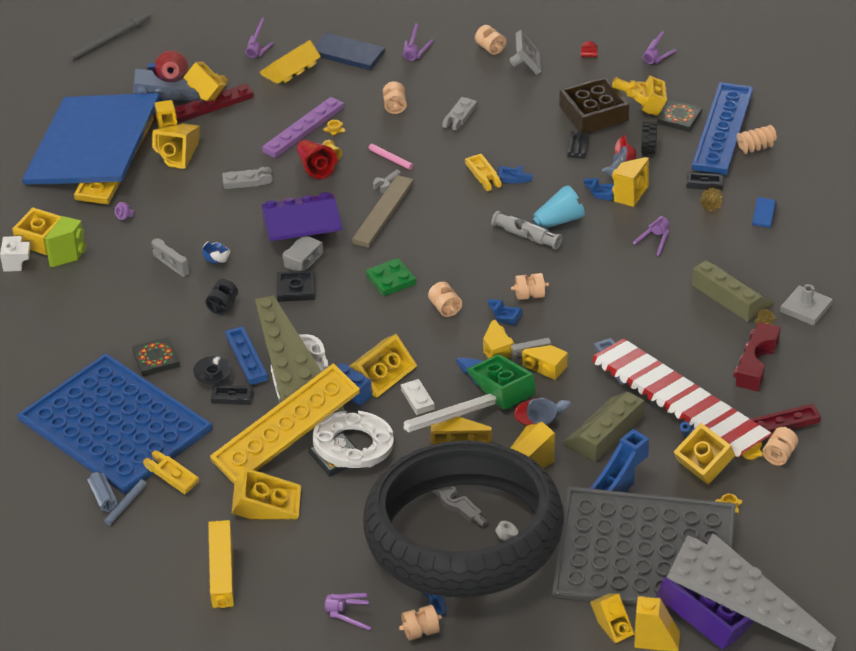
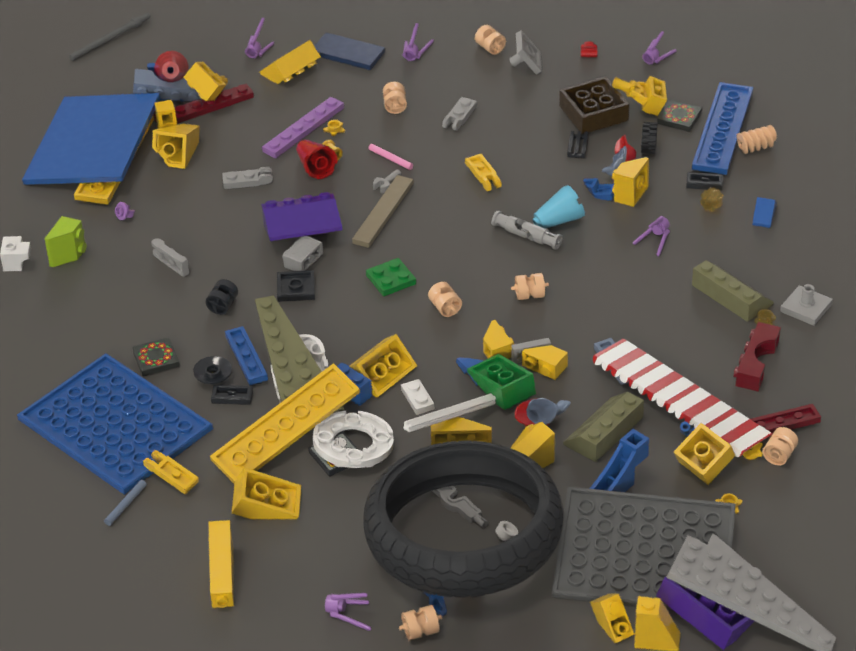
(35, 227): yellow slope -> none
(102, 492): sand blue axle -> none
(215, 252): blue hair -> none
(504, 314): blue slope -> none
(513, 175): blue slope -> none

